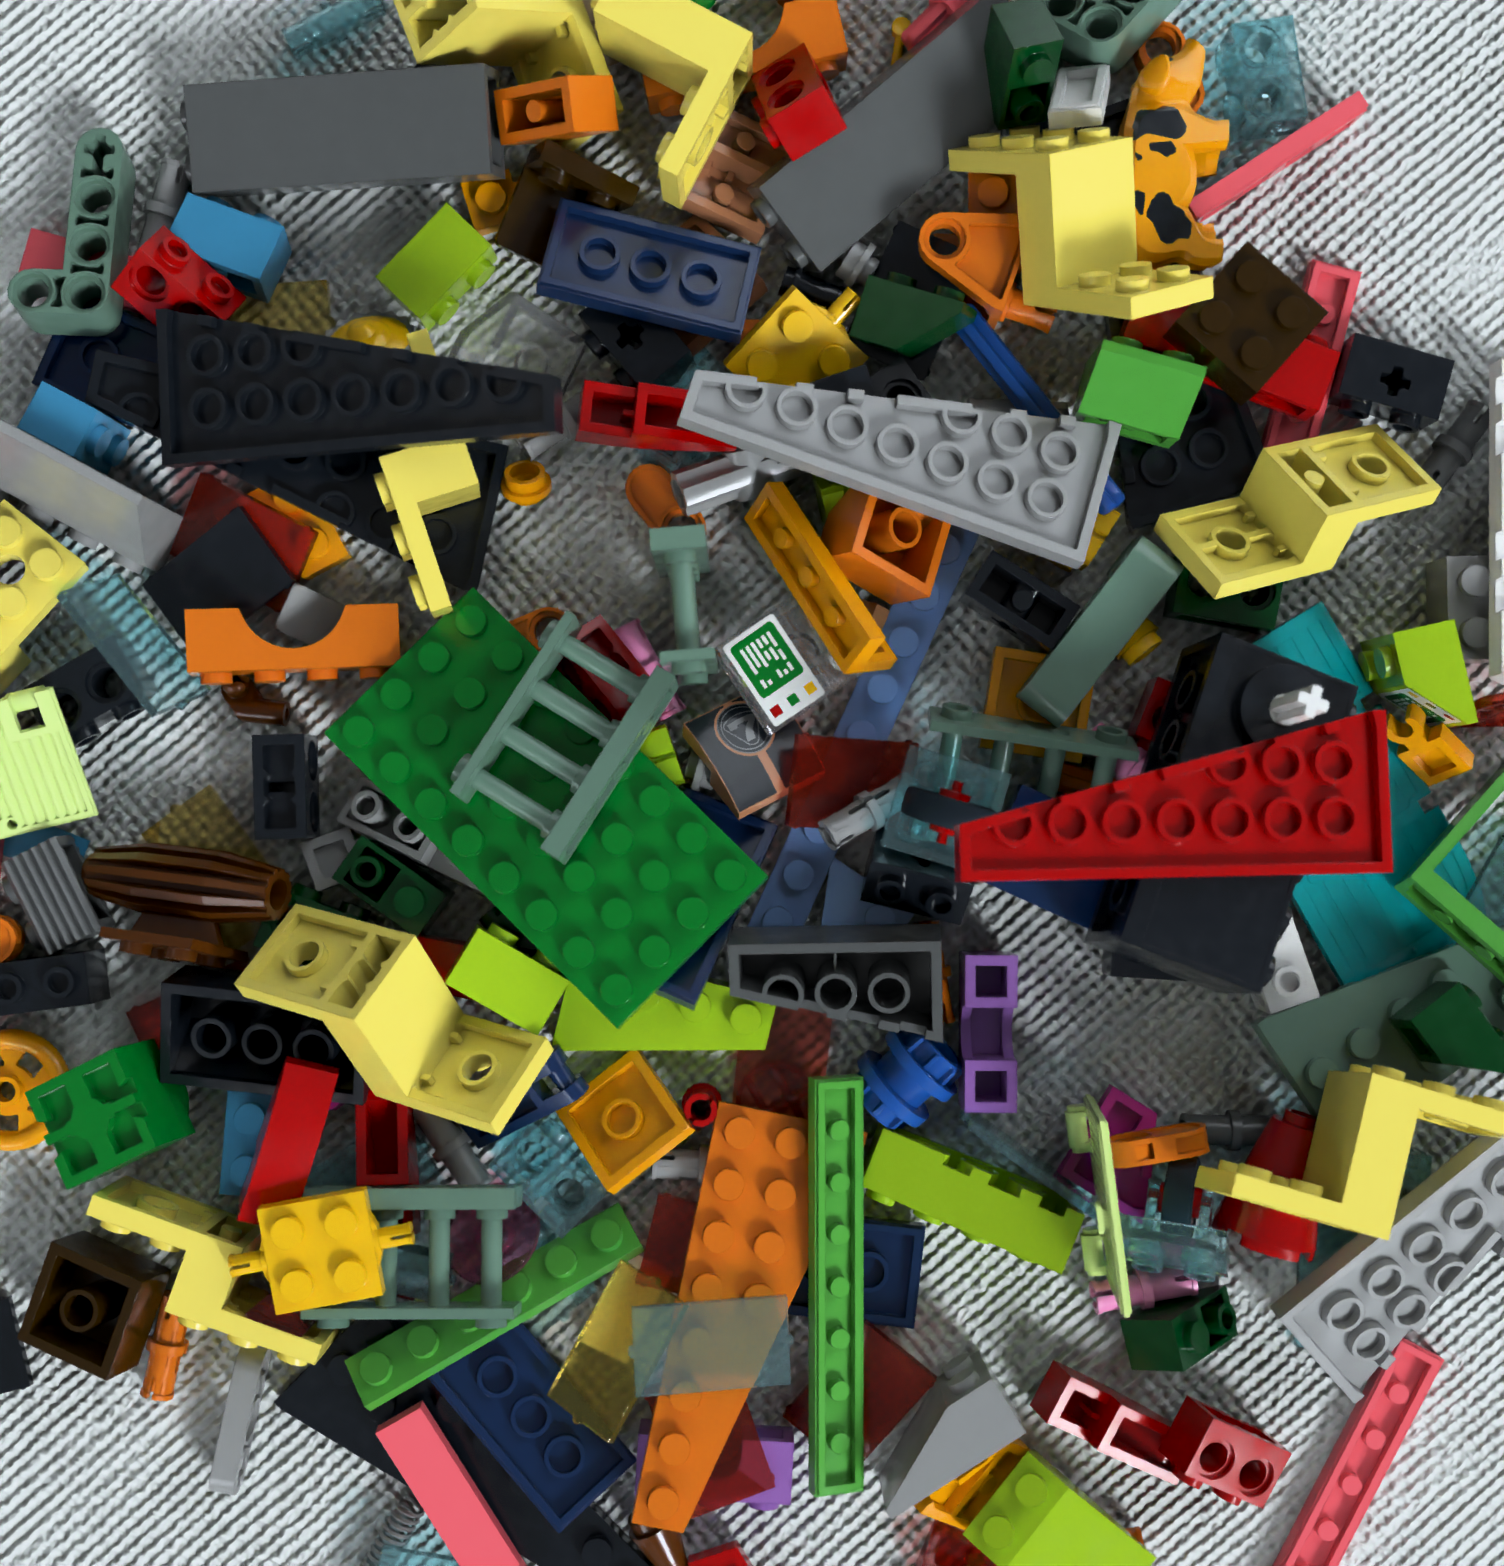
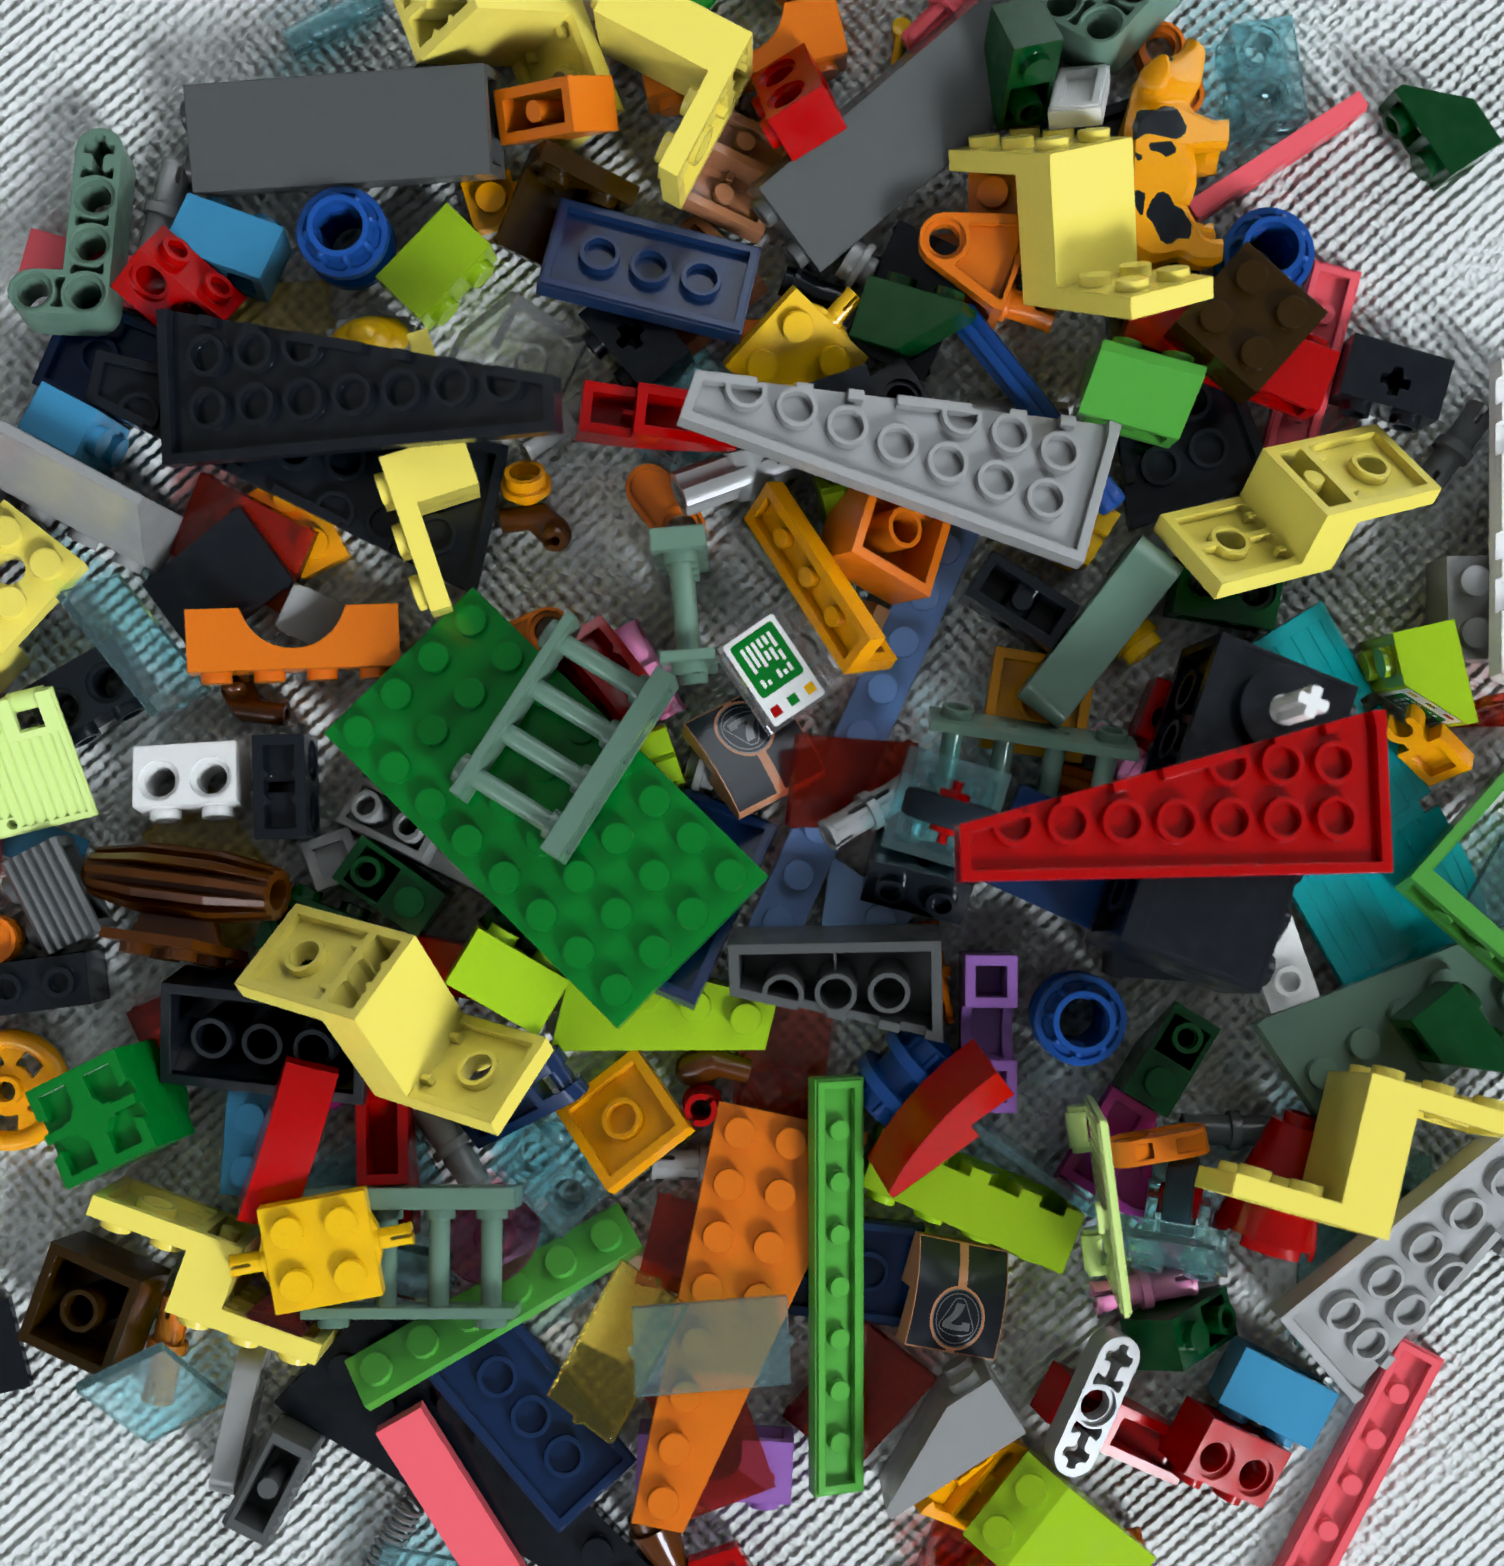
(153, 1393): none -> clear light blue piece
(193, 768): none -> white brick
(273, 1479): none -> dark grey brick
(330, 215): none -> blue piece
(540, 521): none -> reddish brown arm
(707, 1065): none -> reddish brown arm
(938, 1118): none -> red slope
(954, 1296): none -> black slope
(1098, 1422): none -> light grey beam
(1102, 1035): none -> blue piece
(1166, 1058): none -> dark green slope
(1272, 1393): none -> dark azure brick
(1278, 236): none -> blue piece
(1438, 131): none -> dark green slope

